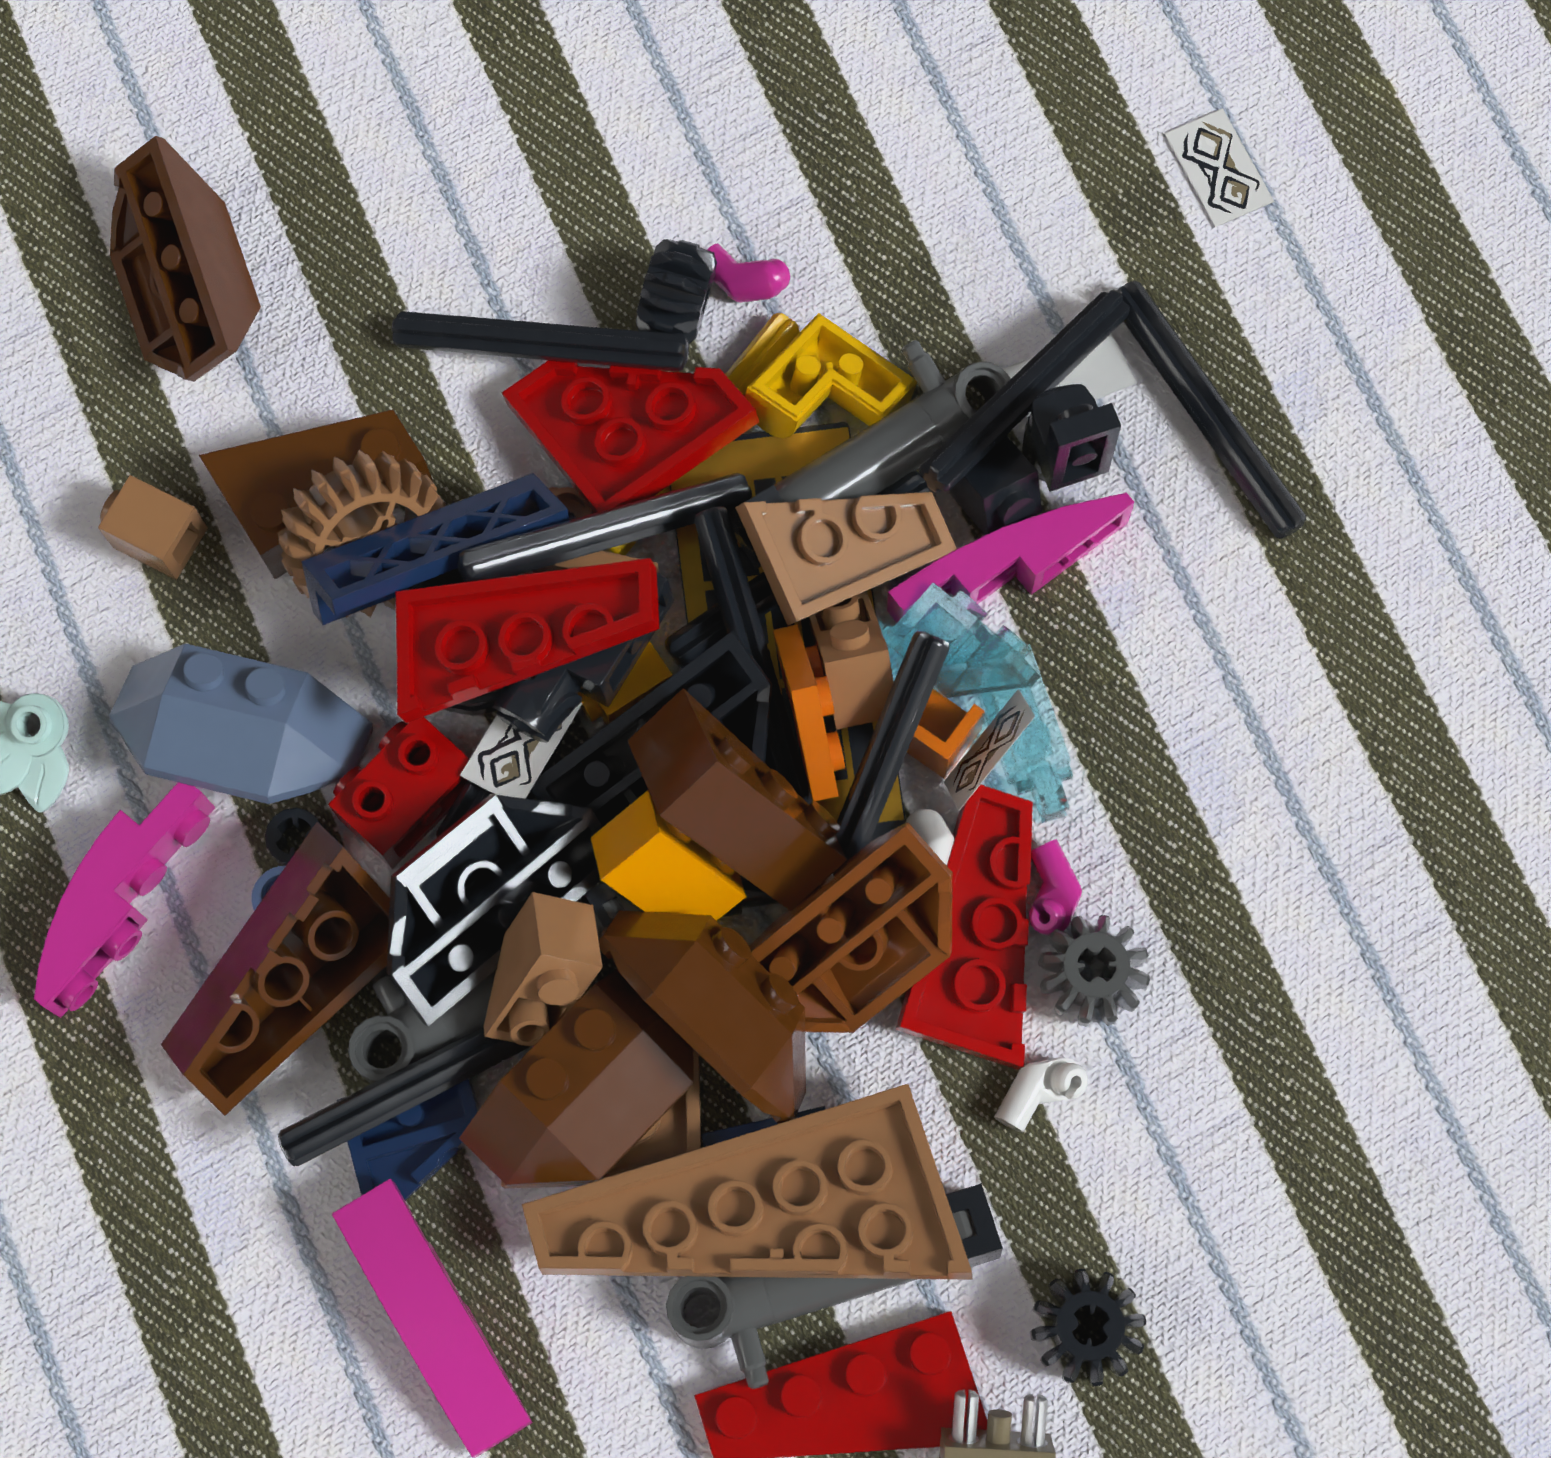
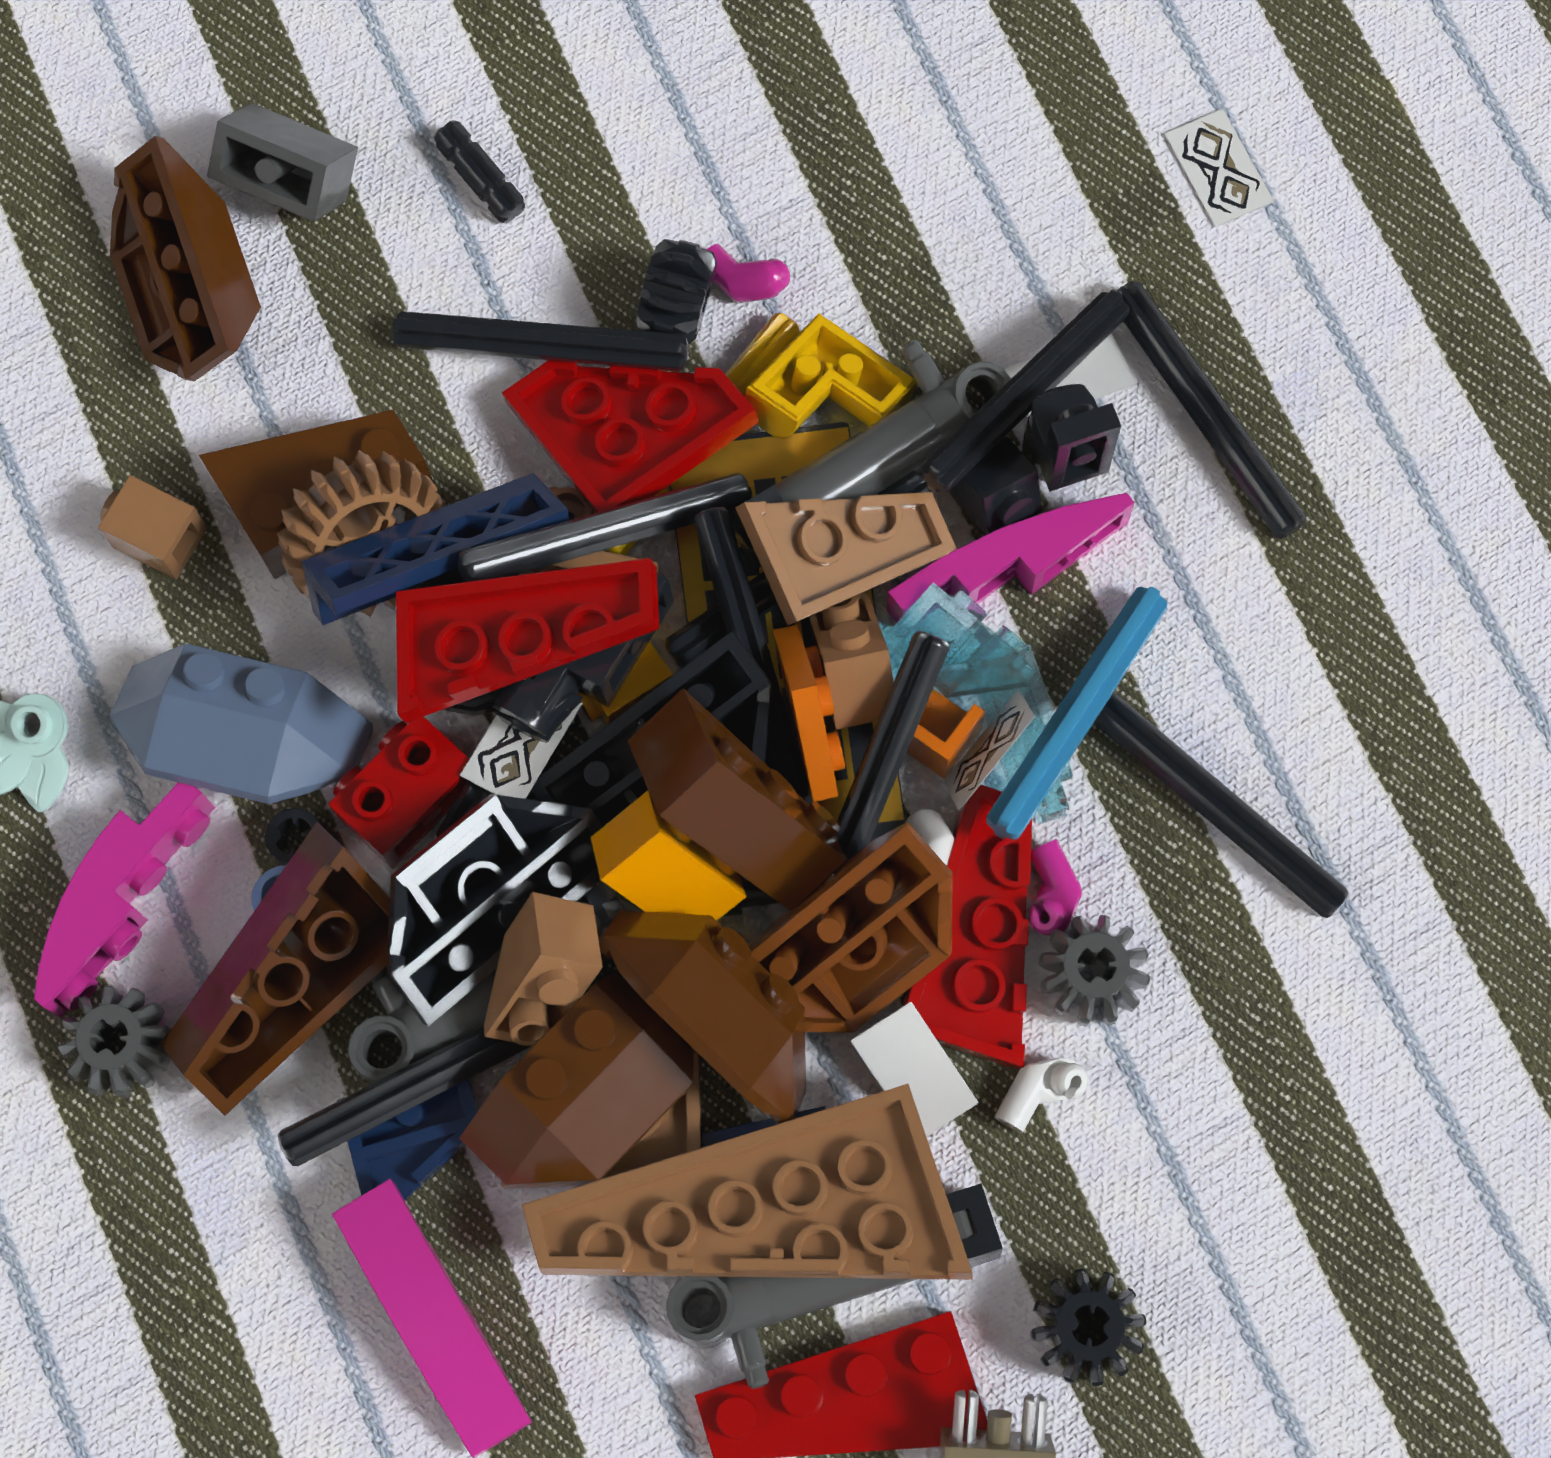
(103, 1066): none -> dark grey gear
(282, 161): none -> dark grey brick
(479, 171): none -> black axle
(906, 1052): none -> white sticker
(1076, 713): none -> dark azure axle
(1221, 807): none -> black axle

